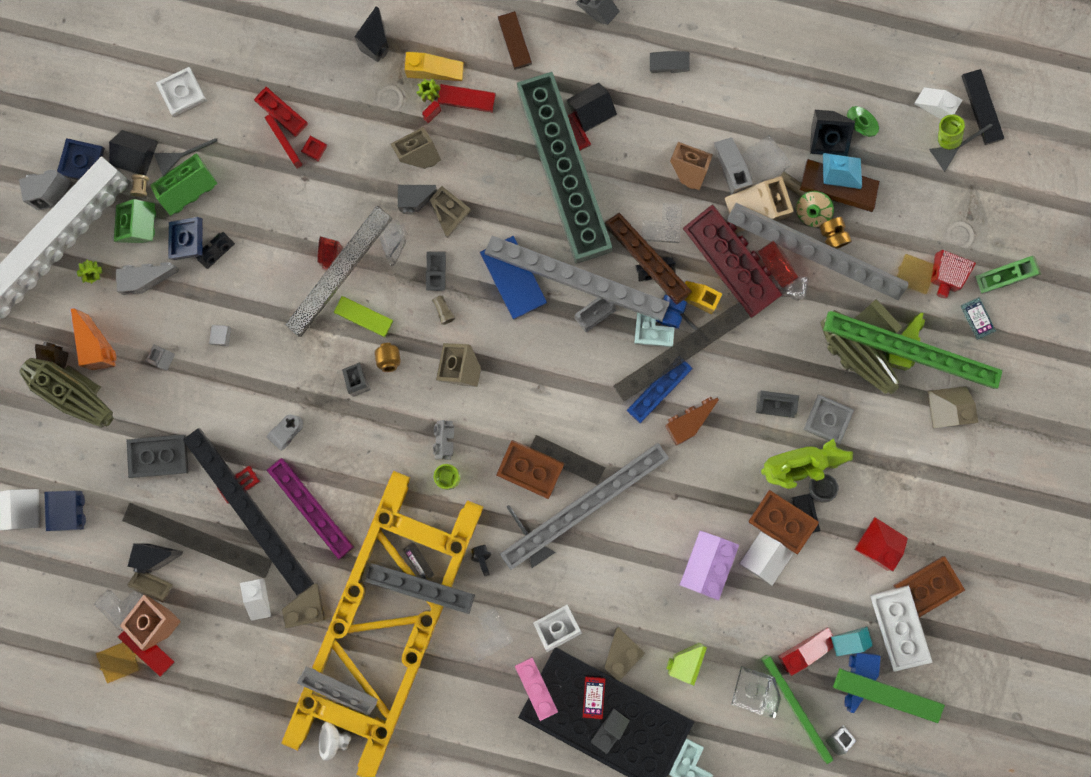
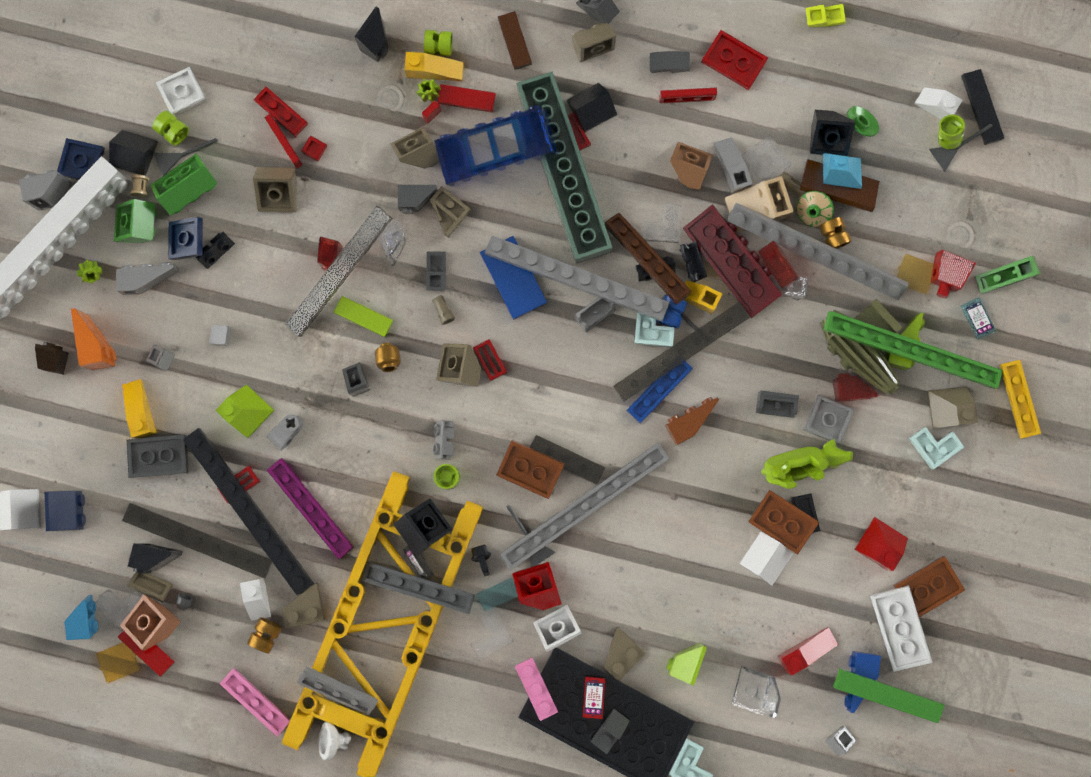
(66, 391): olive piece -> none
(82, 622): none -> dark azure slope
(137, 410): none -> yellow slope
(171, 128): none -> lime wheel
(183, 601): none -> dark grey hinge
(245, 410): none -> lime slope
(255, 702): none -> bright pink plate
(264, 642): none -> pearl gold wheel
(275, 189): none -> dark tan slope
(422, 527): none -> black slope
(438, 42): none -> lime wheel
(495, 145): none -> clear blue window
(497, 374): none -> red tile
(497, 594): none -> clear light blue tile
(537, 587): none -> red slope
(594, 41): none -> dark tan slope
(687, 95): none -> red tile
(694, 262): none -> black hinge
(709, 565): lavender slope -> none
(734, 60): none -> red tile
(797, 709): bright green tile -> none
(824, 489): dark grey hair -> none
(825, 16): none -> neon yellow slope
(851, 389): none -> clear red slope
(852, 642): teal slope -> none
(935, 451): none -> light aqua plate
(1020, 399): none -> yellow plate

